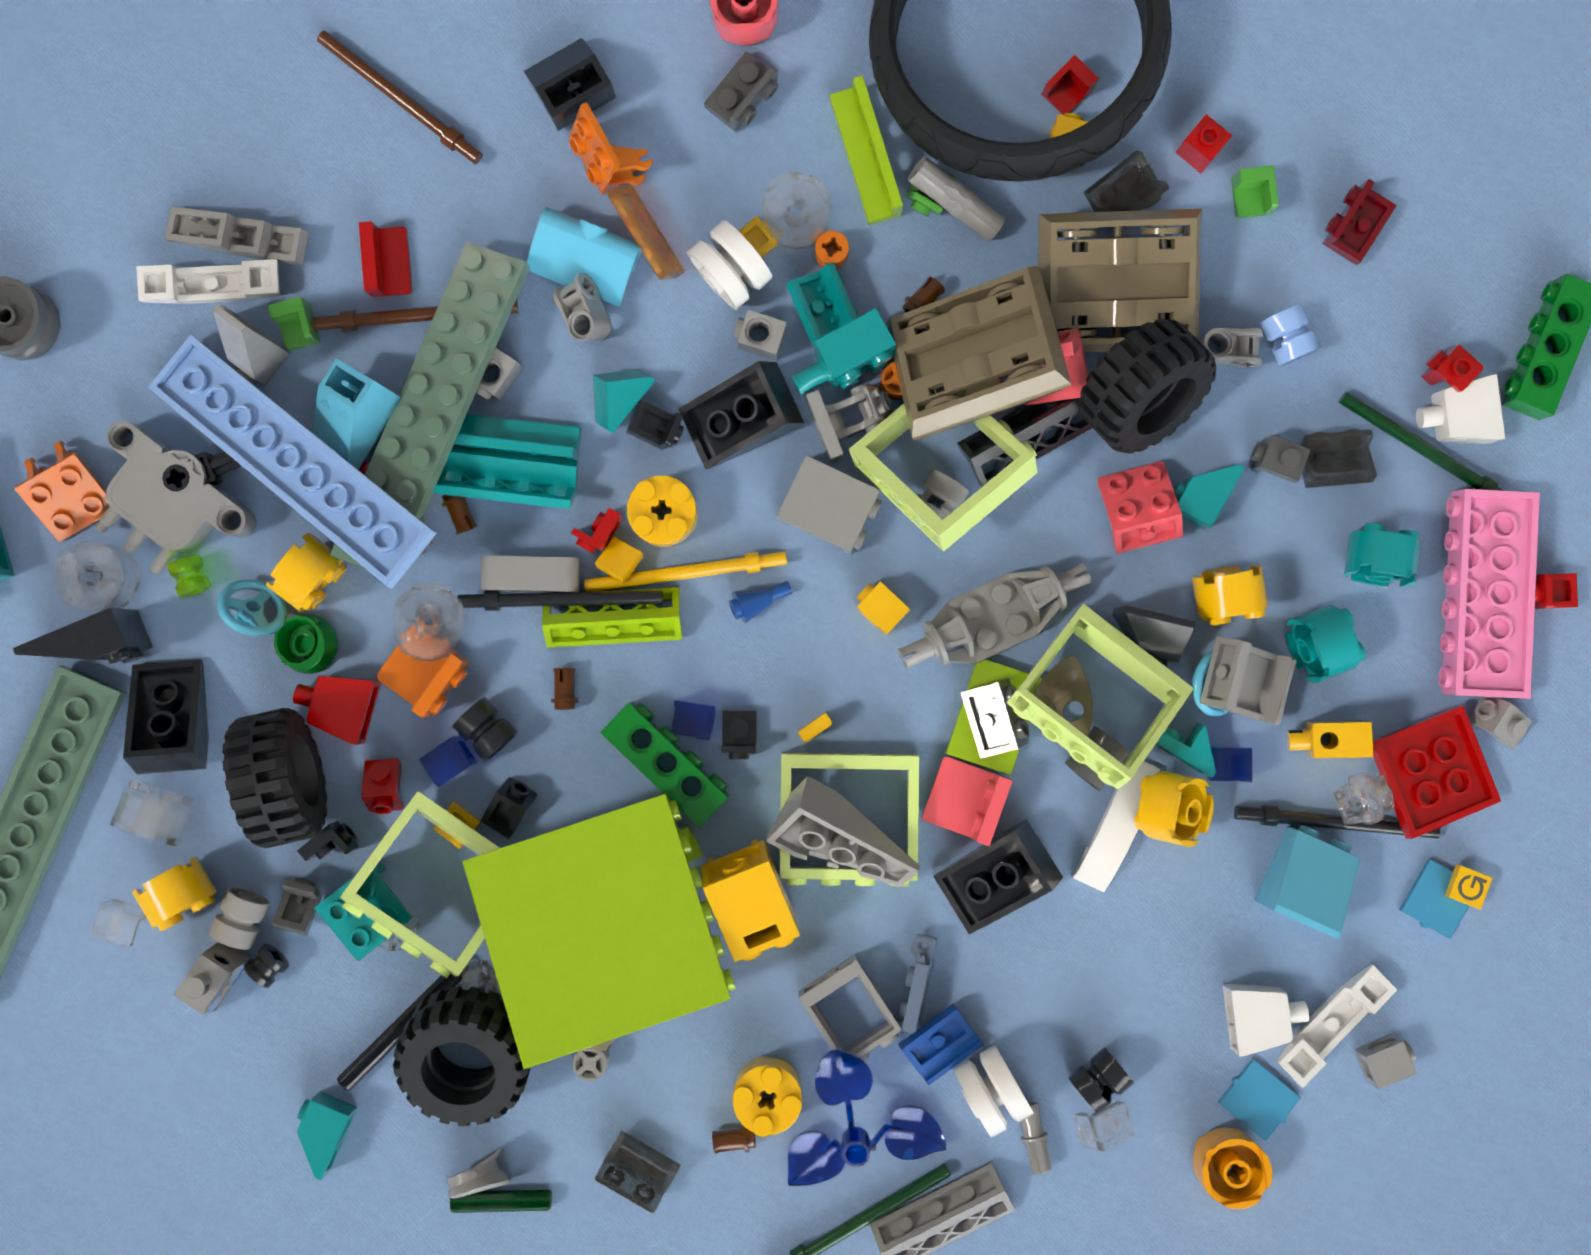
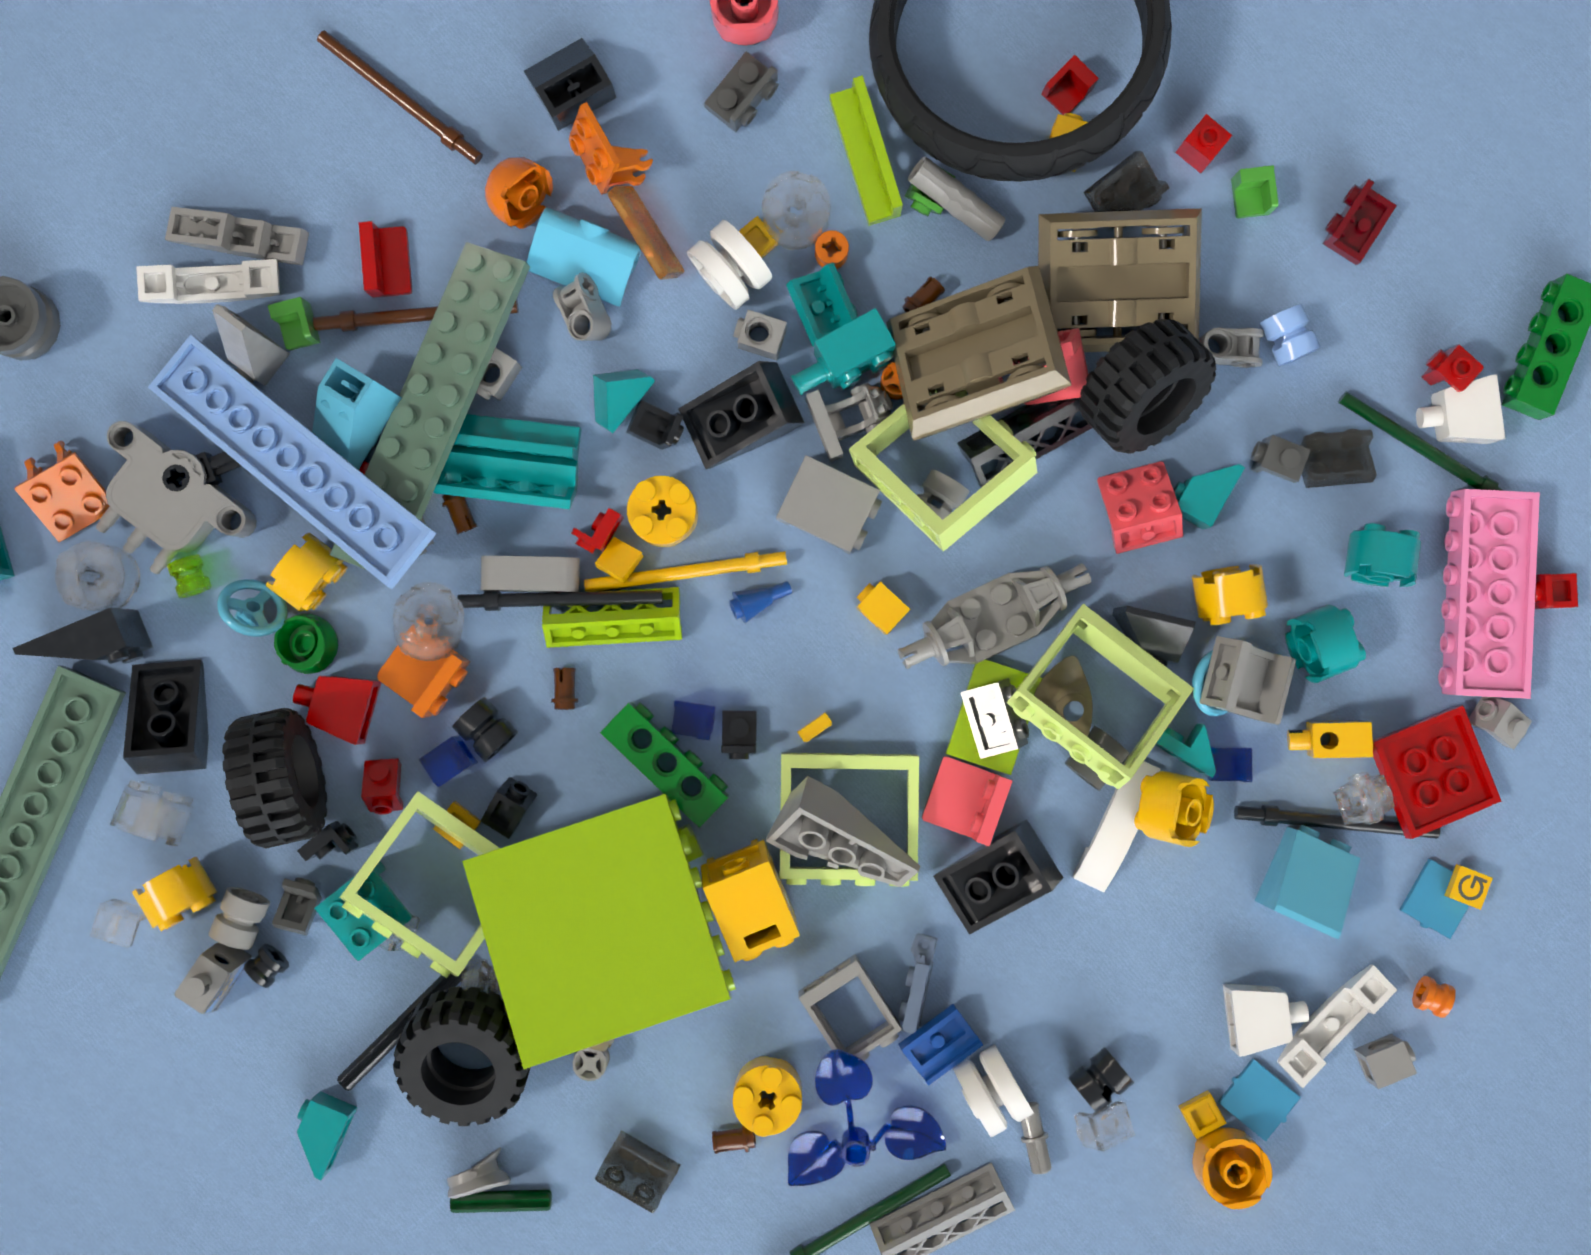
(517, 190): none -> orange cylinder
(1202, 1114): none -> yellow tile
(1433, 996): none -> orange wheel

